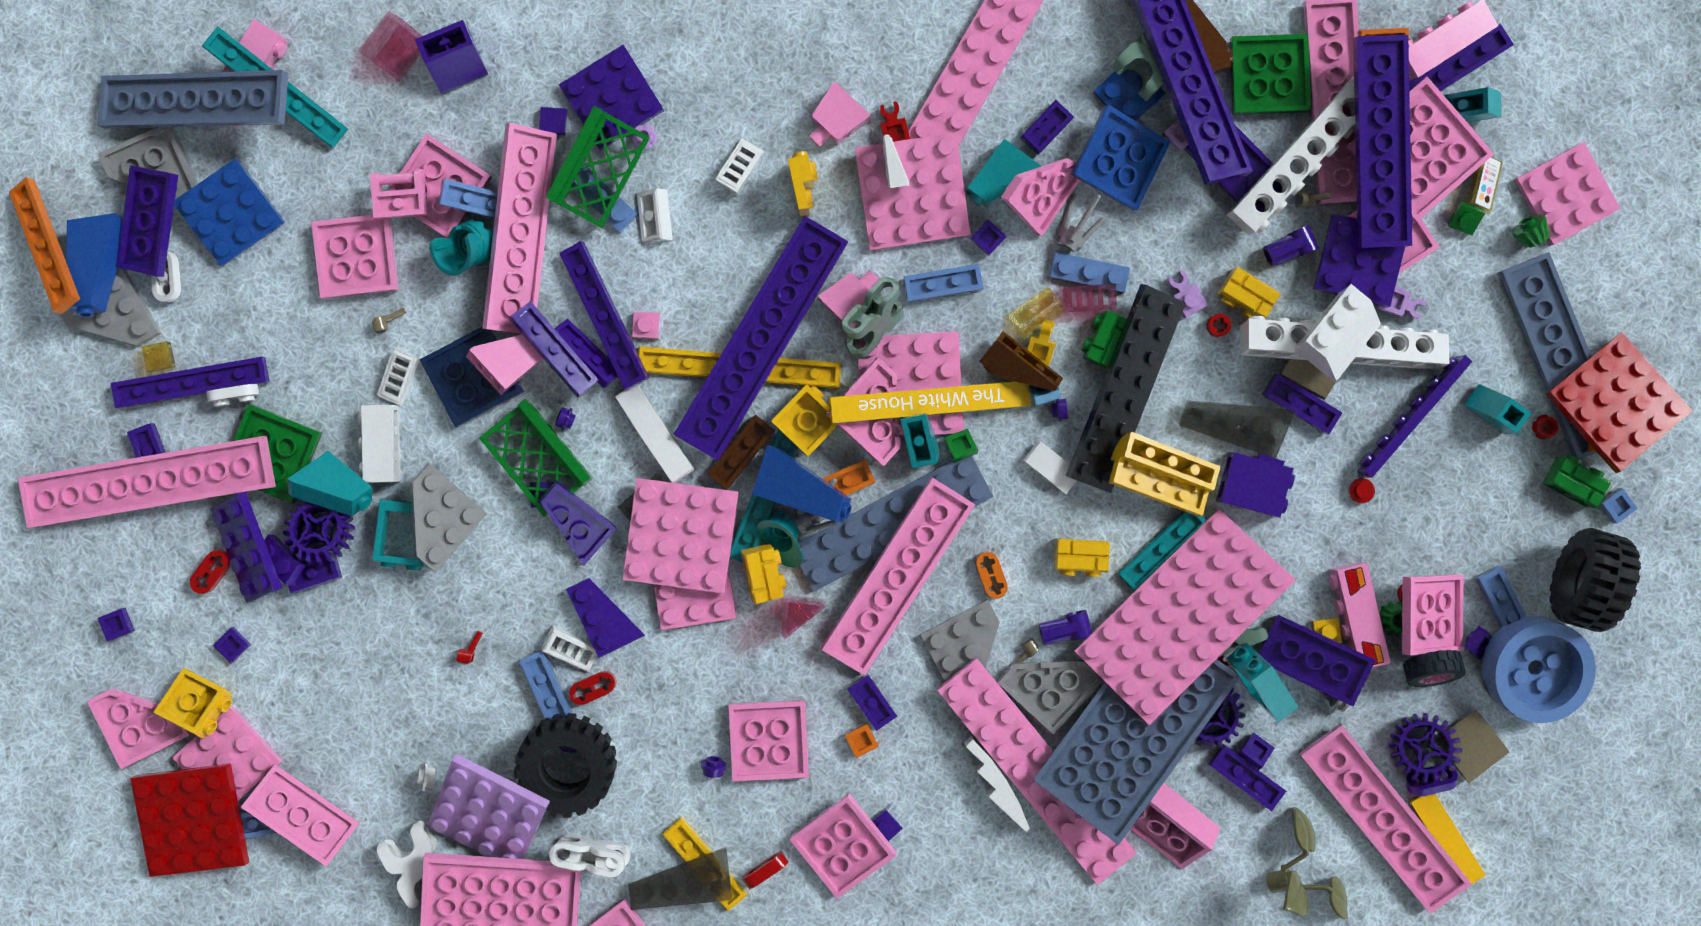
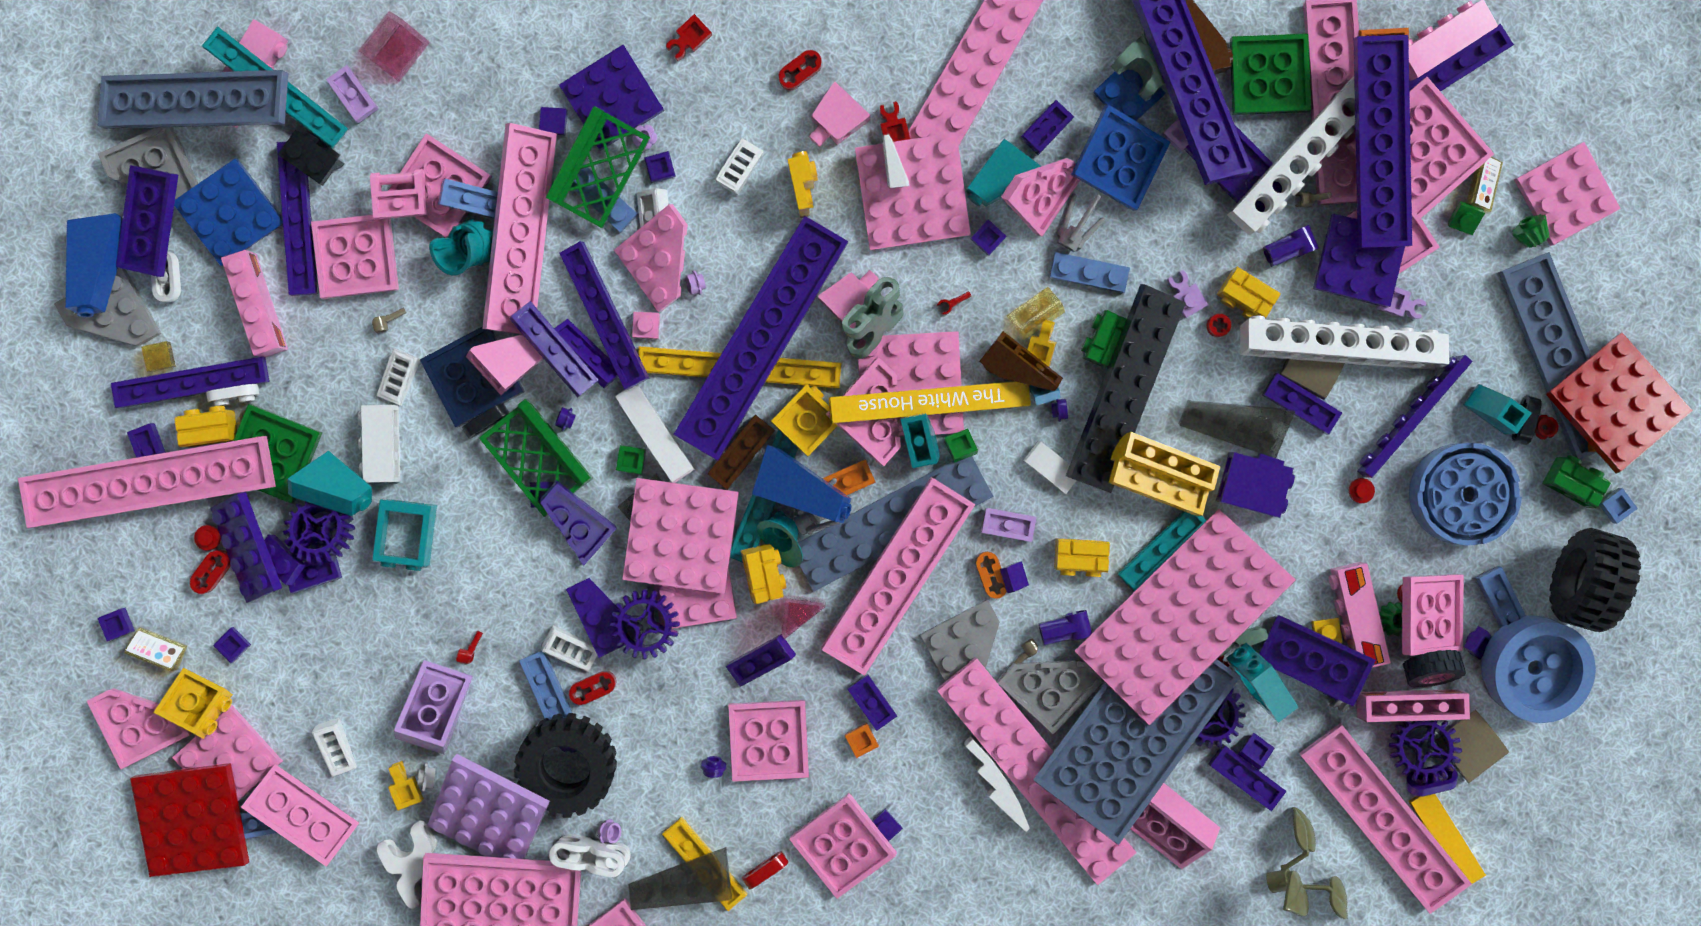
(44, 245): orange plate -> none
(156, 649): none -> slope
(205, 428): none -> yellow brick
(207, 537): none -> red plate
(254, 303): none -> bright pink brick
(297, 228): none -> dark purple plate
(309, 157): none -> black bracket
(336, 726): none -> white slope
(352, 94): none -> lavender plate
(403, 790): none -> yellow plate
(433, 707): none -> lavender slope
(440, 517): light grey plate -> none
(451, 56): dark purple slope -> none
(485, 420): none -> black beam
(609, 832): none -> lavender plate
(631, 459): none -> green plate
(633, 621): none -> dark purple gear
(657, 256): none -> bright pink plate
(660, 167): none -> dark purple tile
(691, 34): none -> red plate
(695, 283): none -> lavender plate
(760, 660): none -> dark purple plate
(796, 65): none -> red beam
(943, 283): medium blue plate -> none
(953, 302): none -> red hand
(1008, 524): none -> lavender plate
(1014, 577): none -> dark purple tile
(1067, 297): clear pink slope -> none
(1340, 332): white slope -> none
(1413, 705): none -> bright pink brick
(1439, 500): none -> medium blue brick
(1477, 103): teal slope -> none
(1527, 431): none -> black beam

